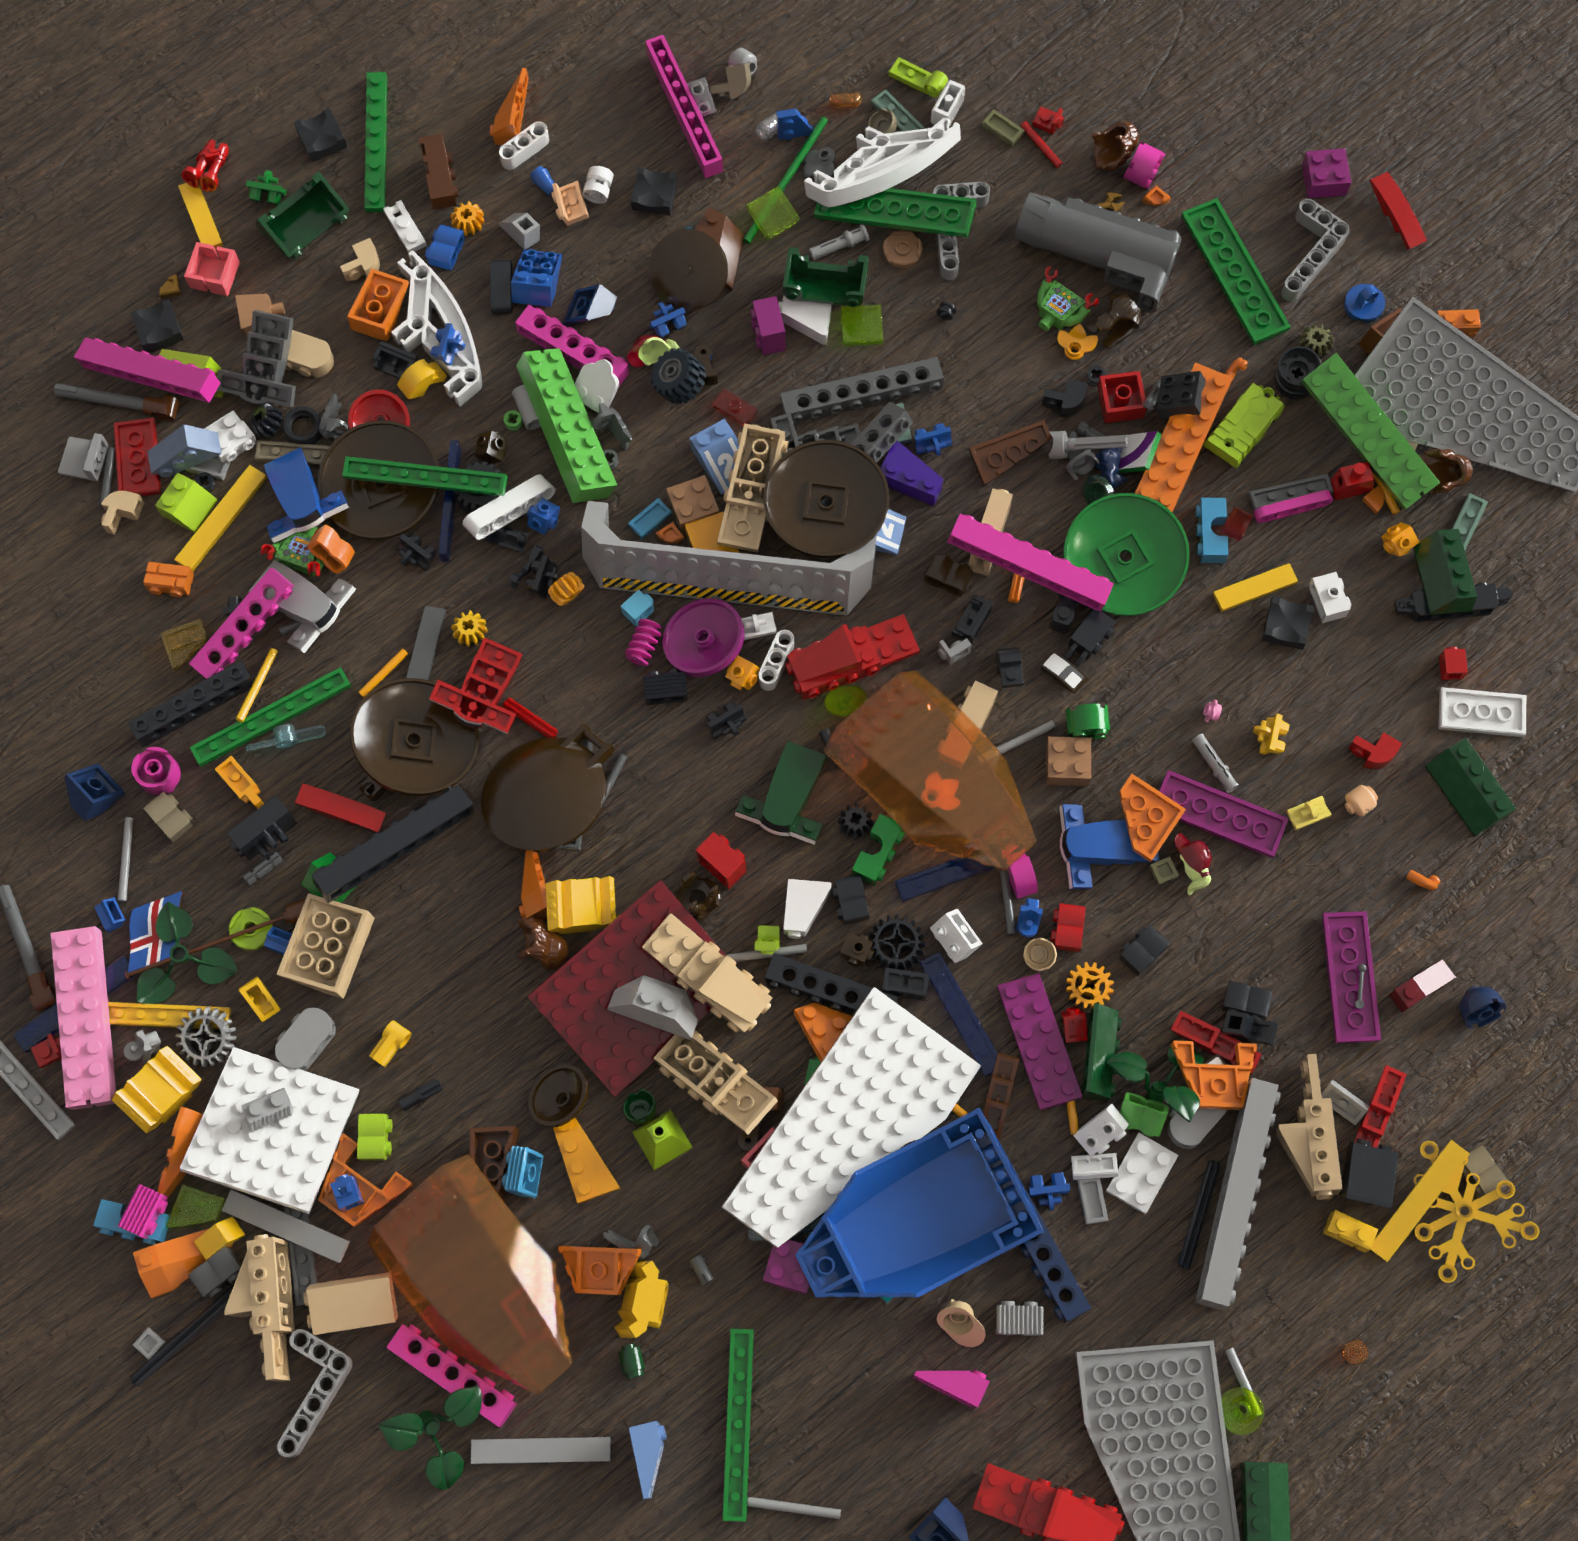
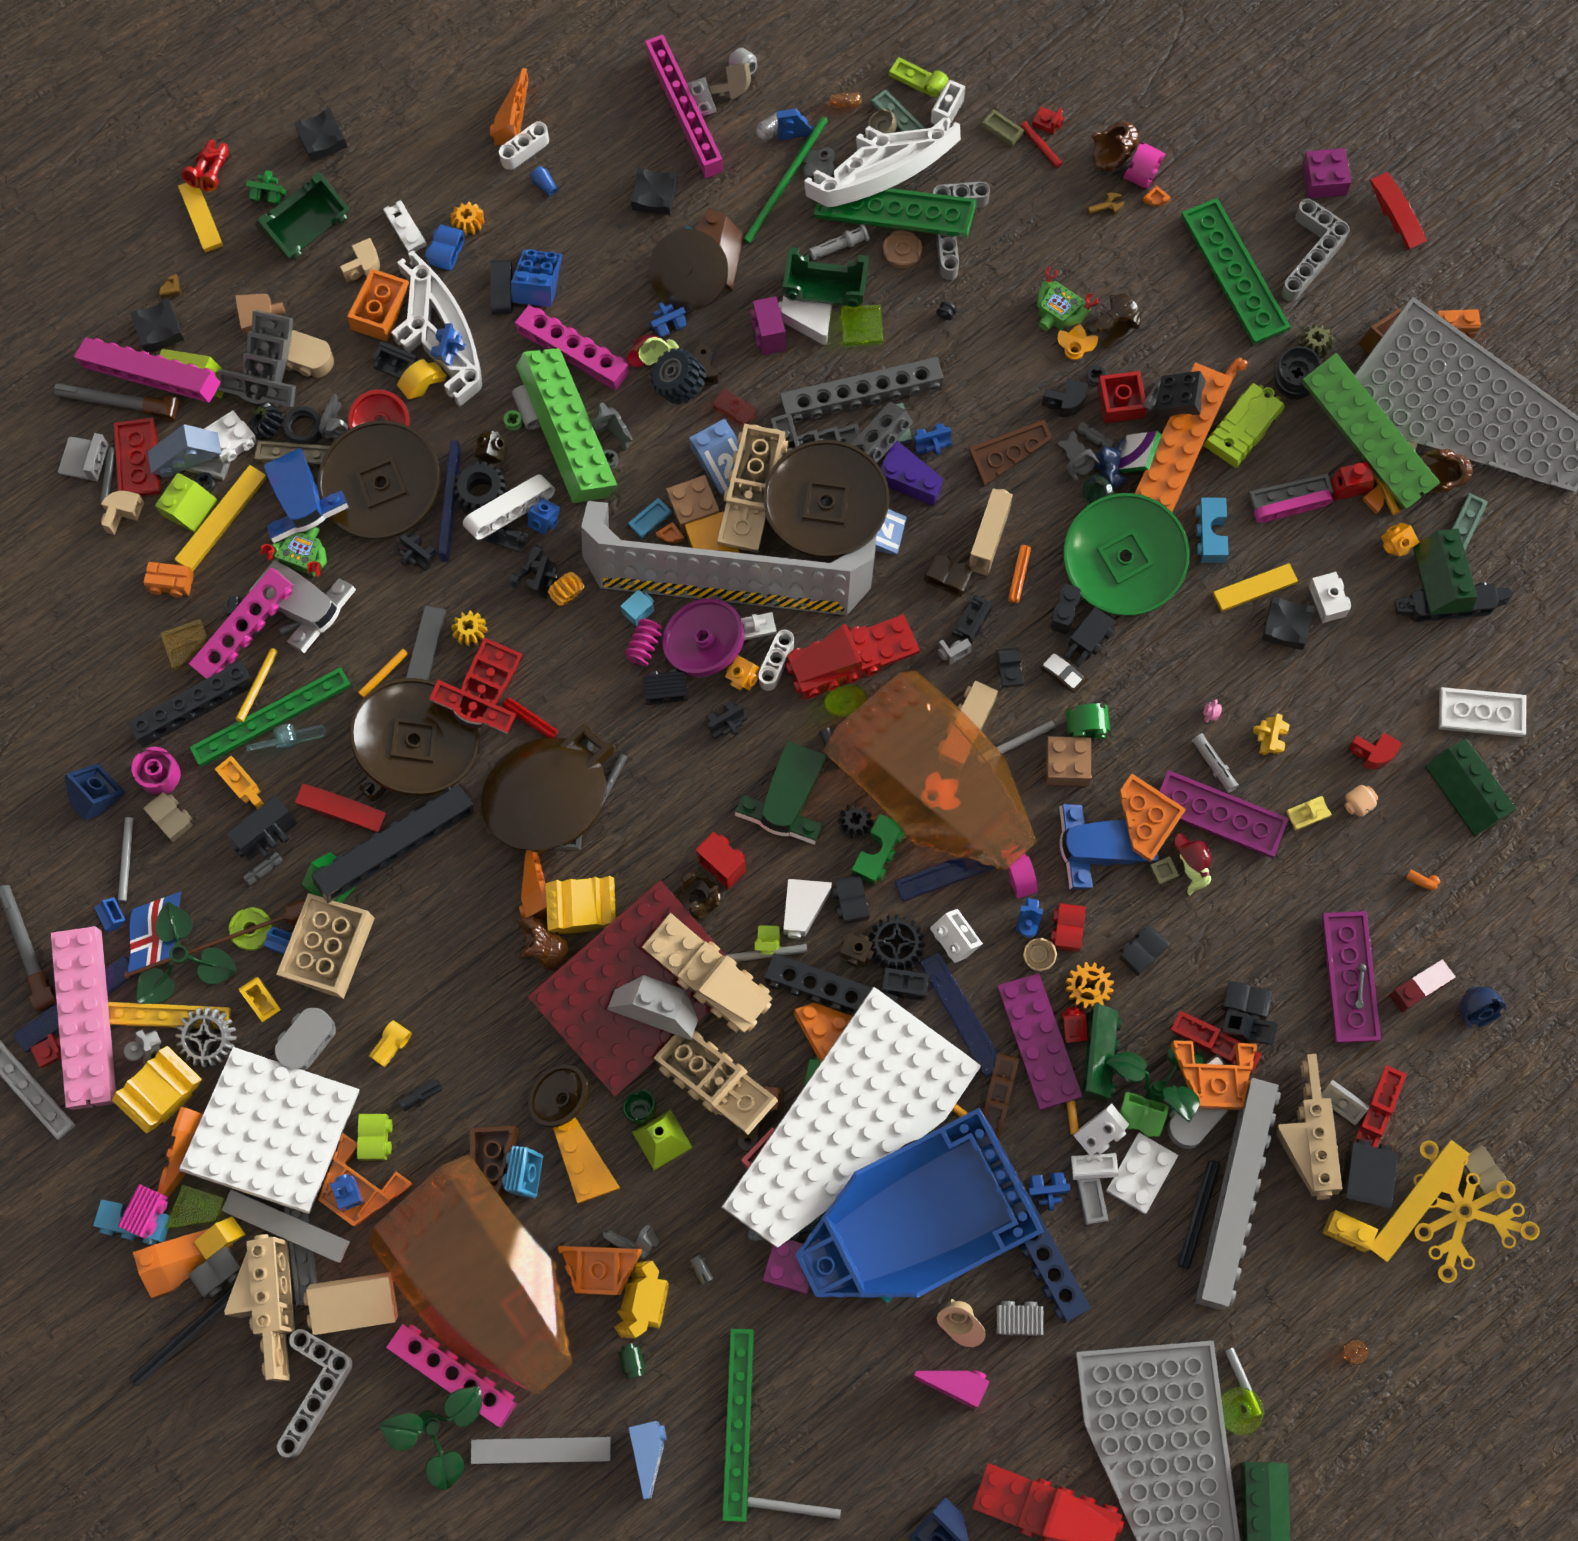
(149, 1343): light grey tile -> none
(208, 272): coral piece -> none
(267, 1109): light grey brick -> none
(331, 549): orange brick -> none
(375, 142): green plate -> none
(424, 476): green plate -> none
(438, 171): reddish brown wedge -> none
(522, 229): light grey slope -> none
(570, 203): light nougat bracket -> none
(589, 304): dark blue slope -> none
(597, 384): white plate -> none
(598, 184): white wheel -> none
(773, 212): clear neon green tile -> none
(1007, 899): dark grey bar -> none
(1030, 562): dark pink brick -> none
(1063, 444): light grey piece -> none
(1131, 251): dark grey piece -> none
(1237, 523): clear red plate -> none
(1364, 303): blue tile -> none
(1453, 664): red brick -> none

